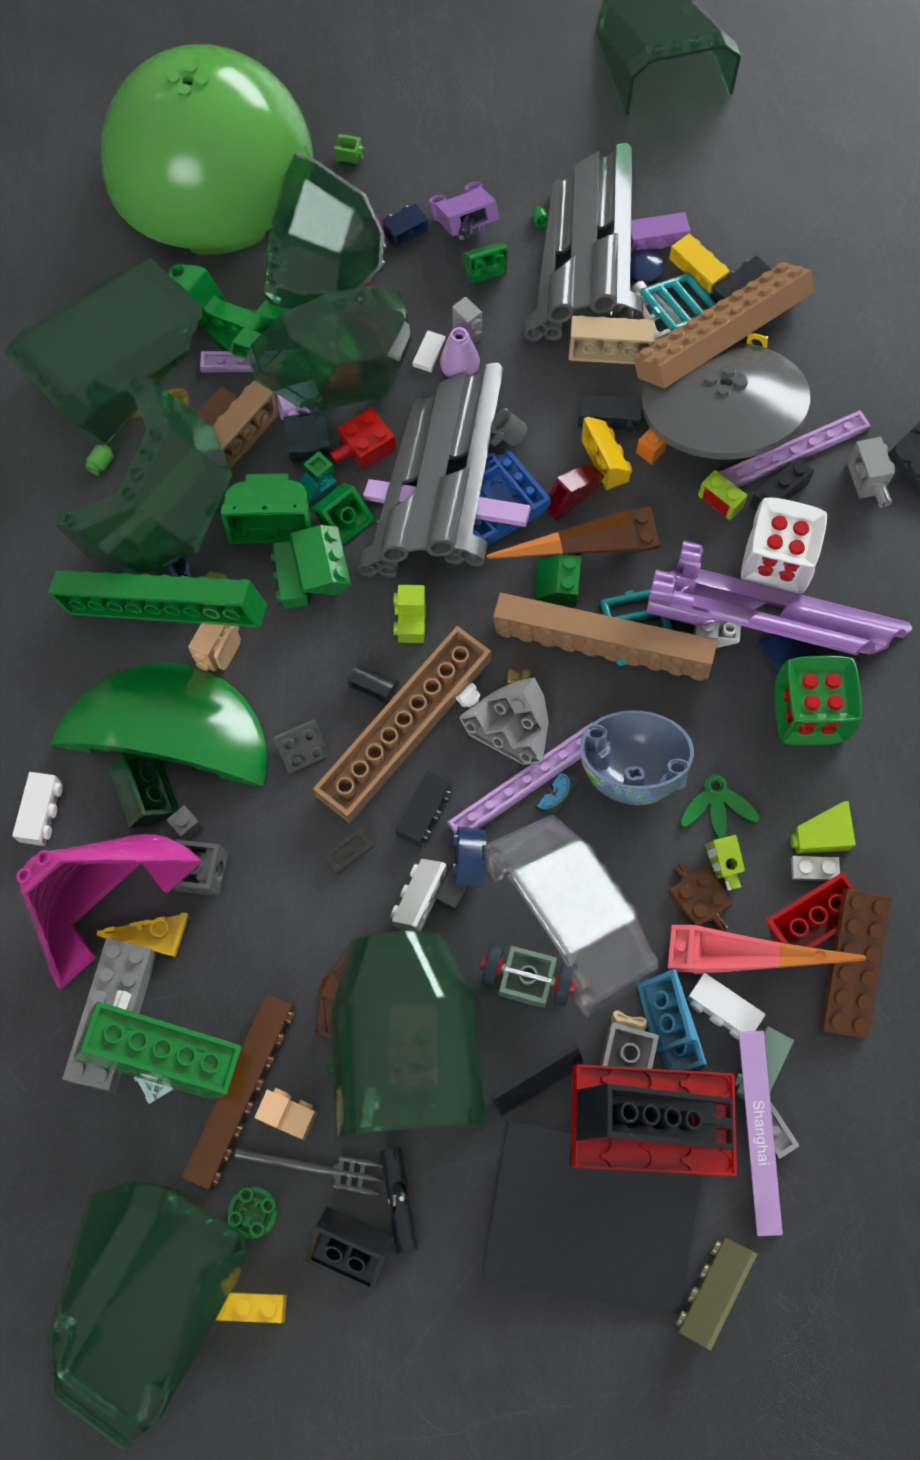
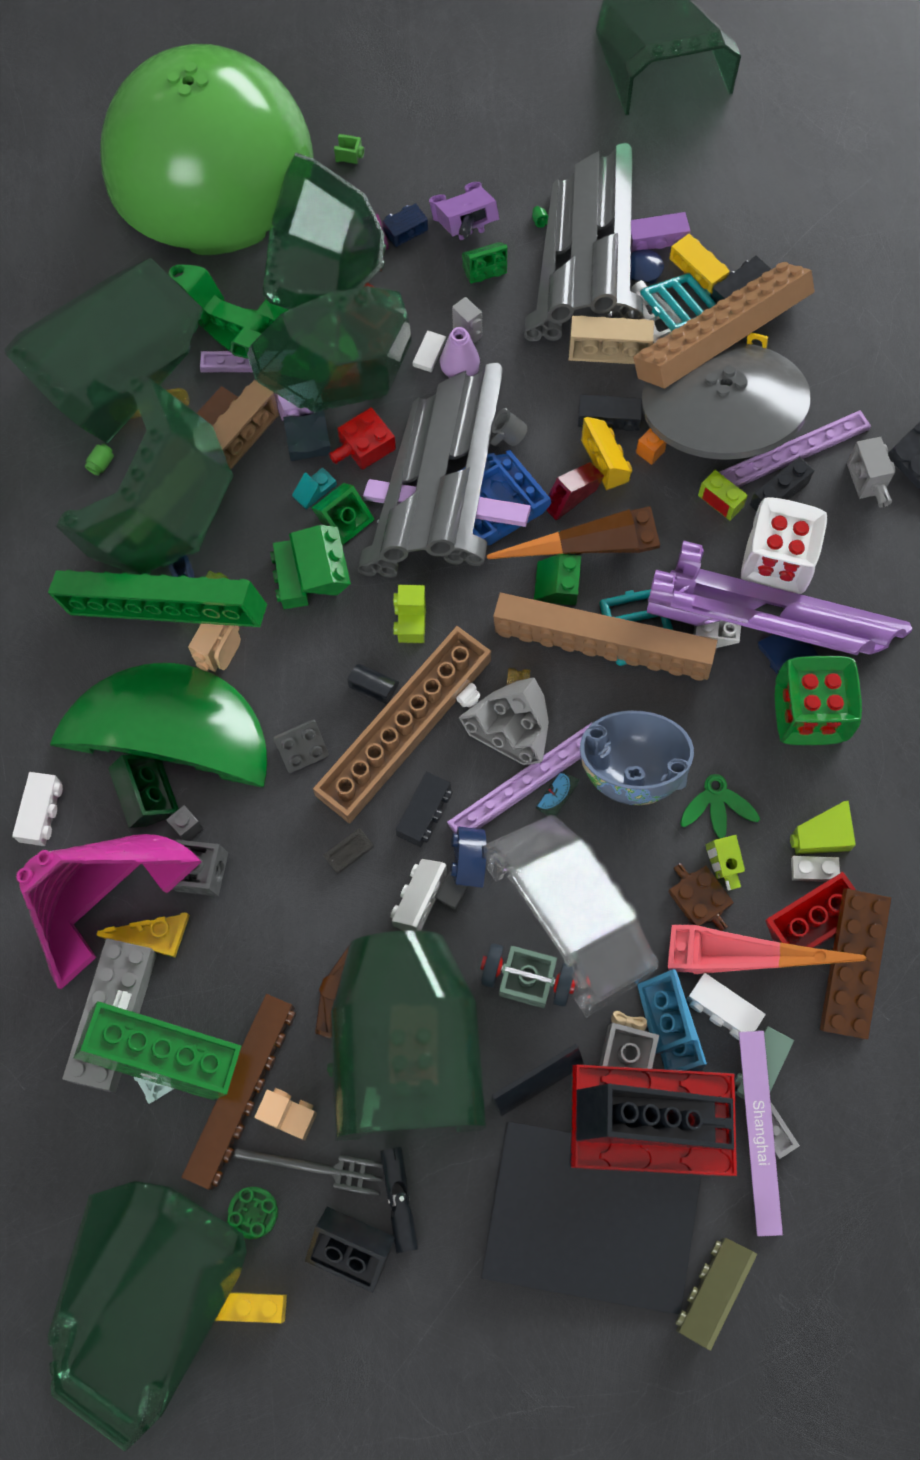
(265, 509): green container -> none
(318, 466): green panel -> none

